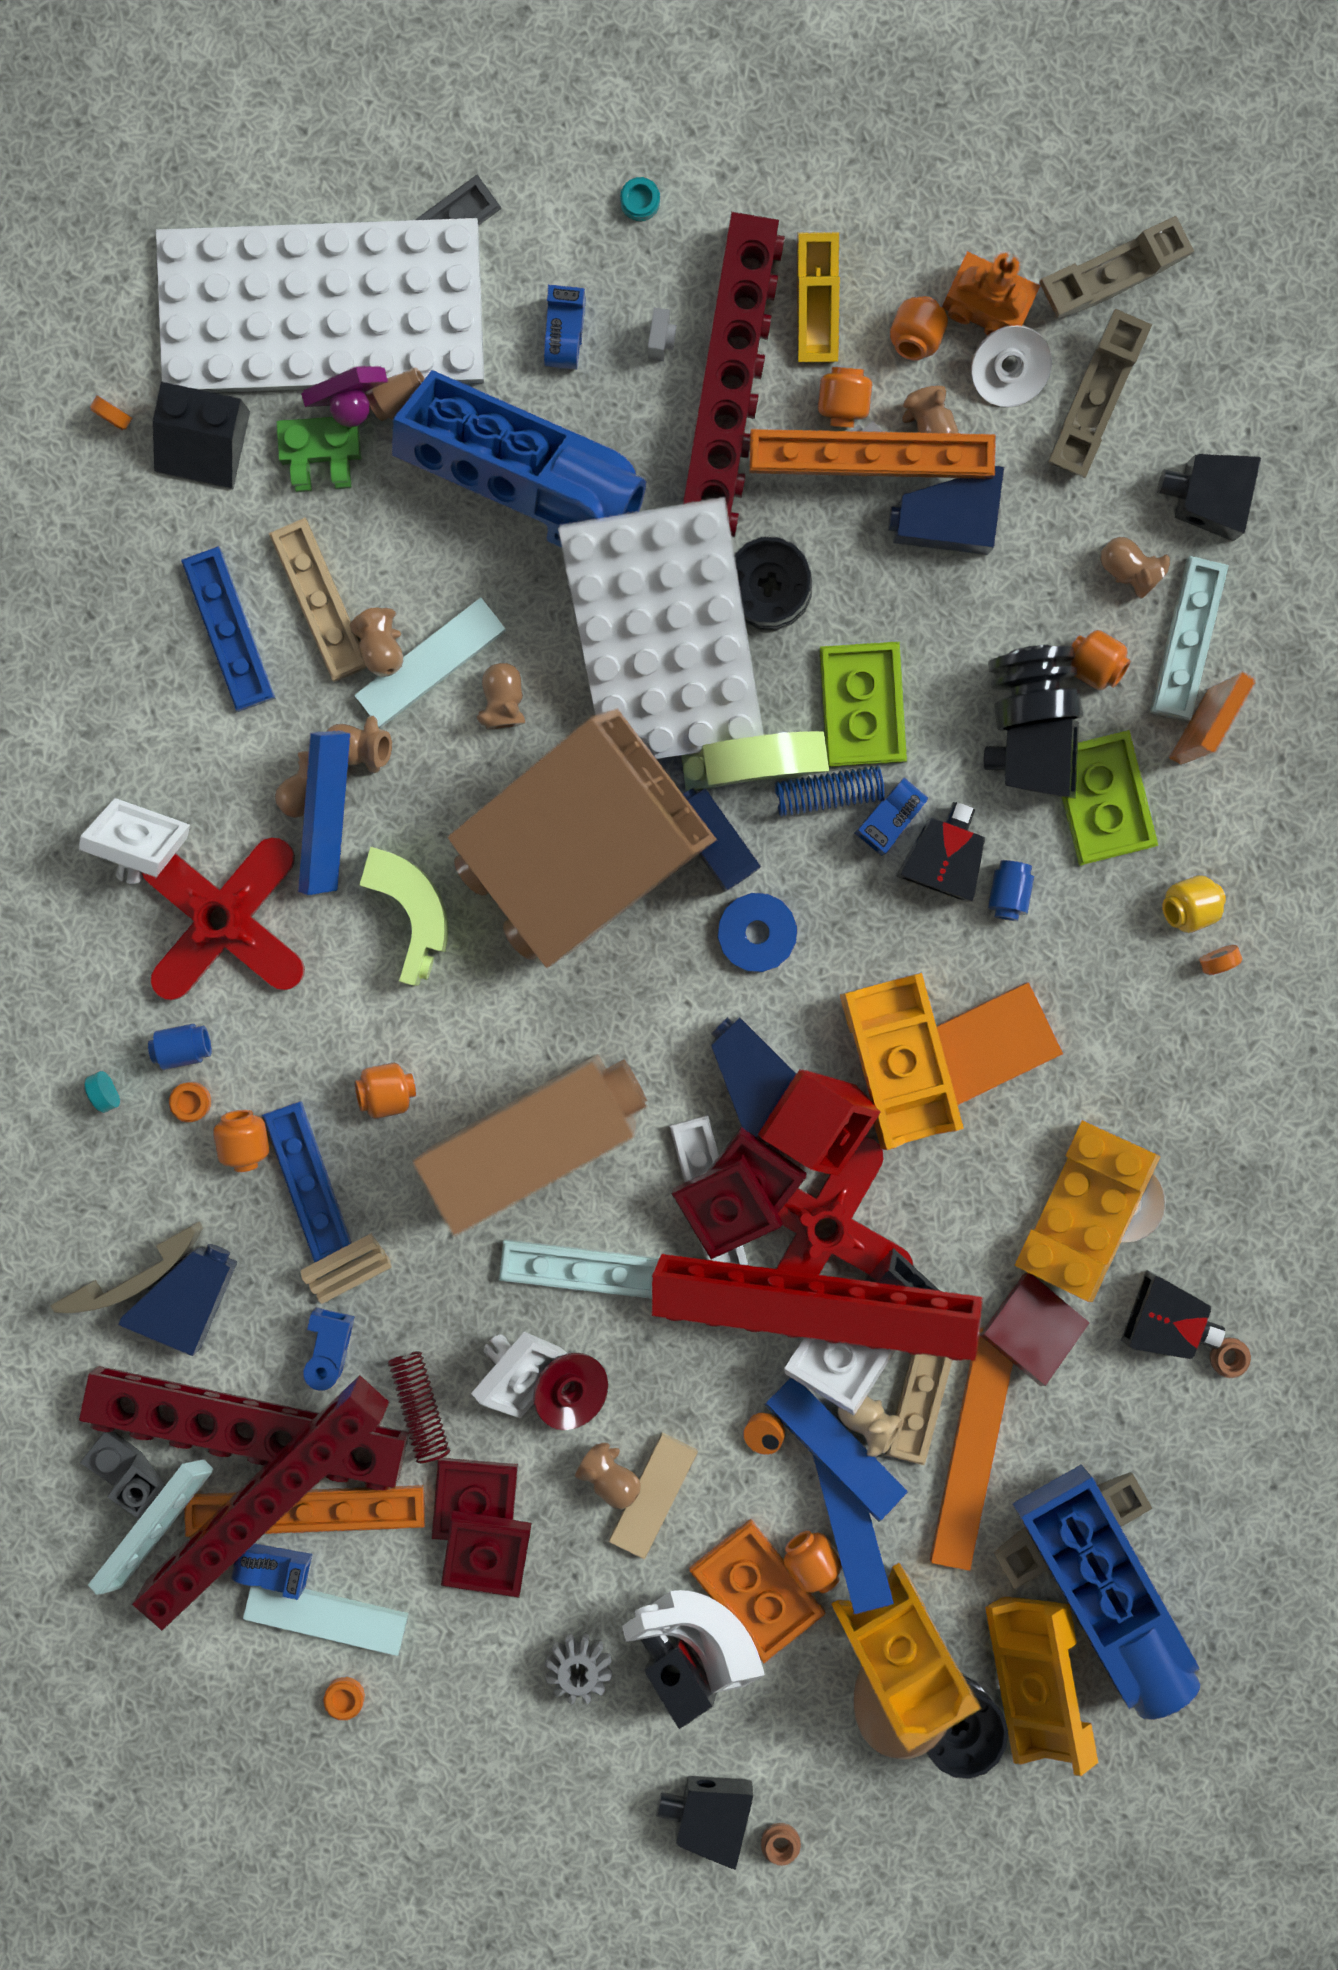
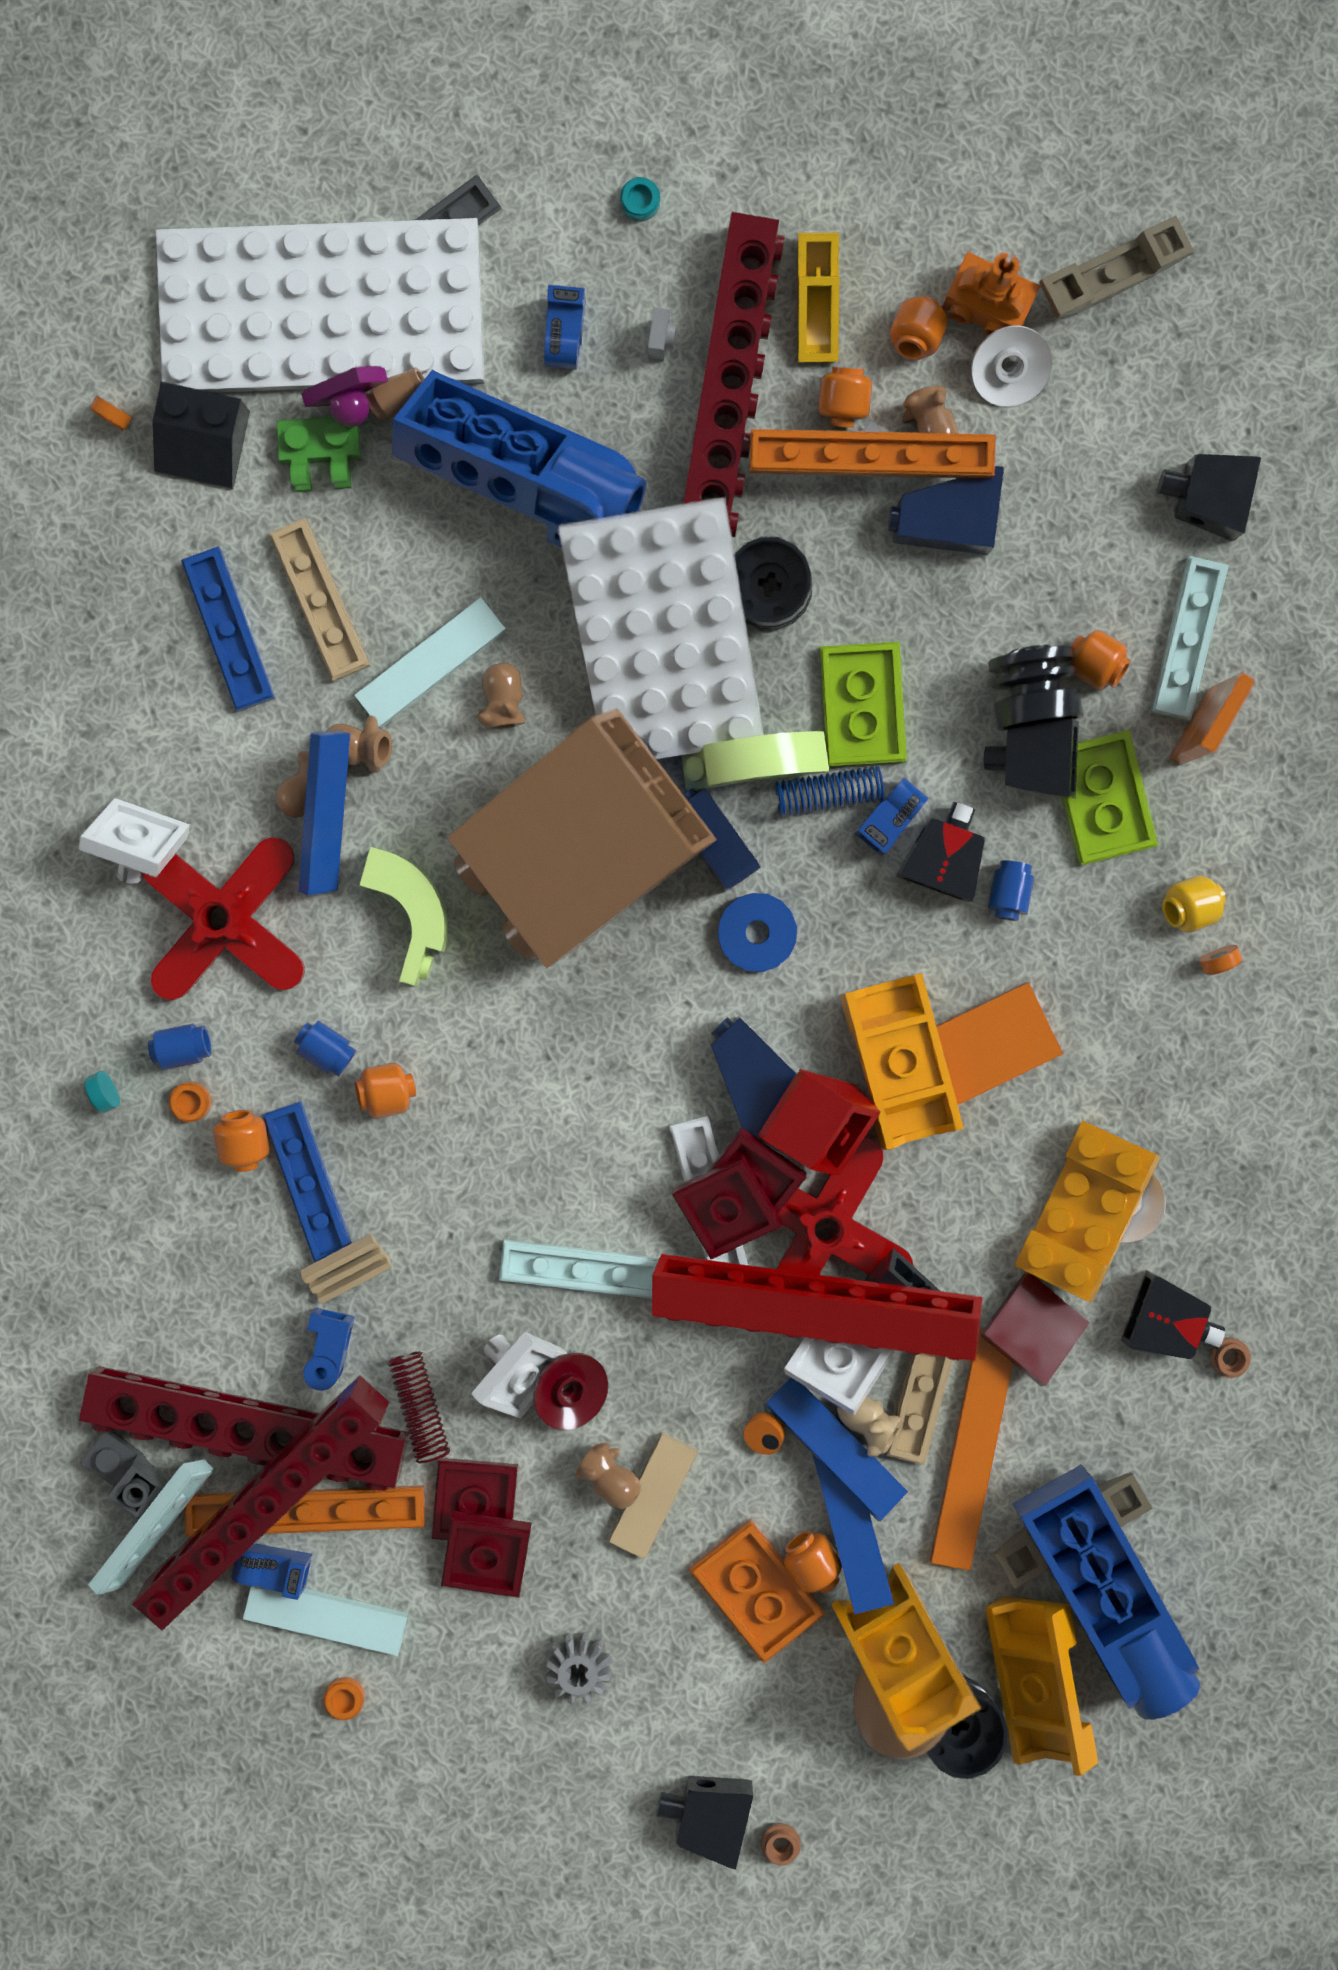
(92, 1297): dark tan slope -> none
(185, 1301): dark blue slope -> none
(324, 1048): none -> blue brick
(378, 643): medium nougat animal -> none
(531, 1141): medium nougat brick -> none
(682, 1693): black torso -> none
(709, 1628): white arch -> none
(1099, 393): dark tan slope -> none
(1129, 565): medium nougat animal -> none

